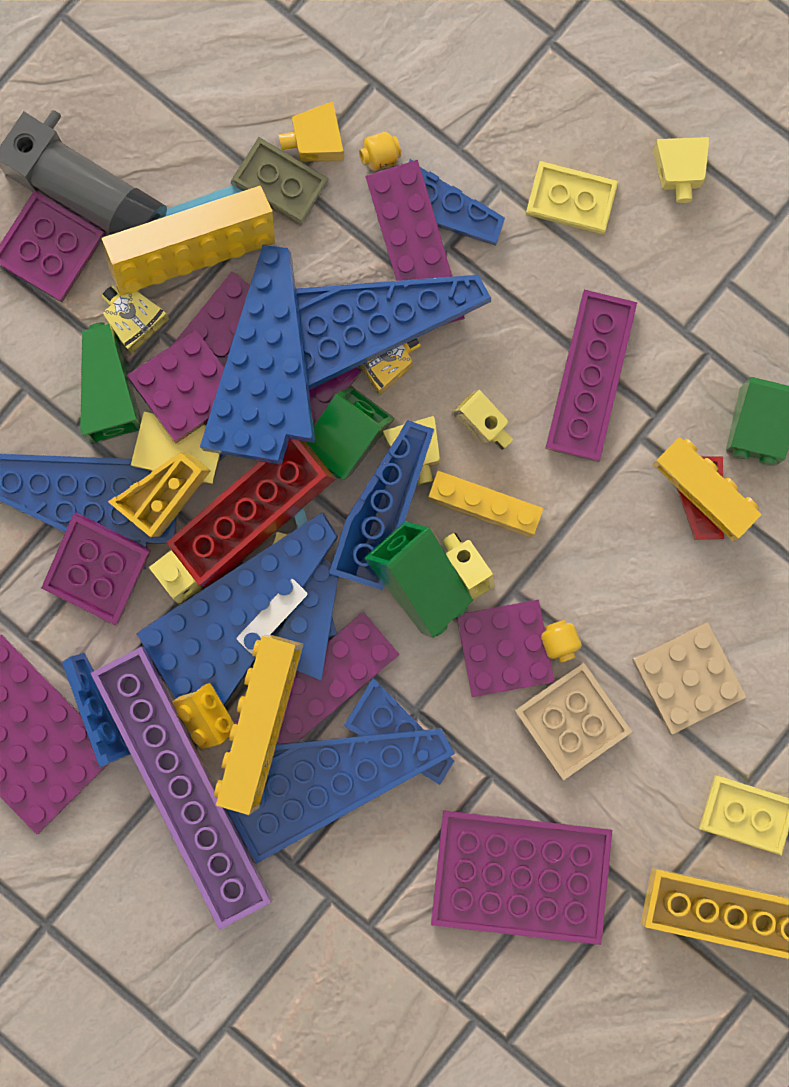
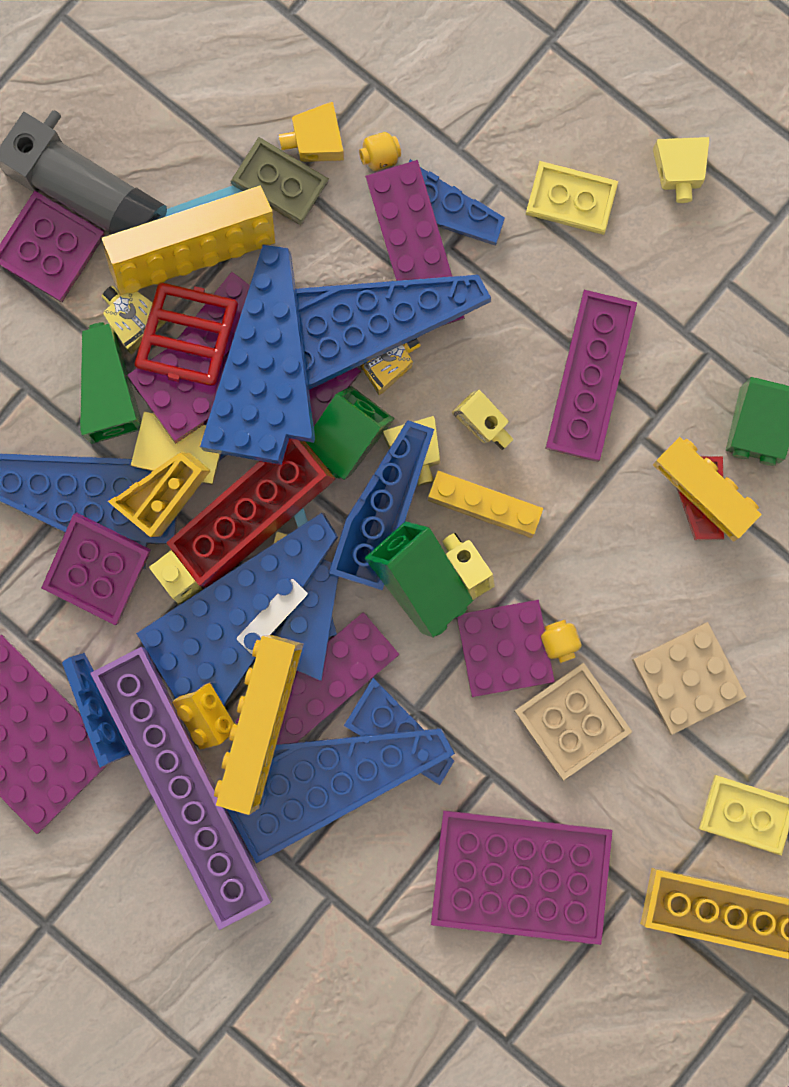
(215, 354): none -> red bar

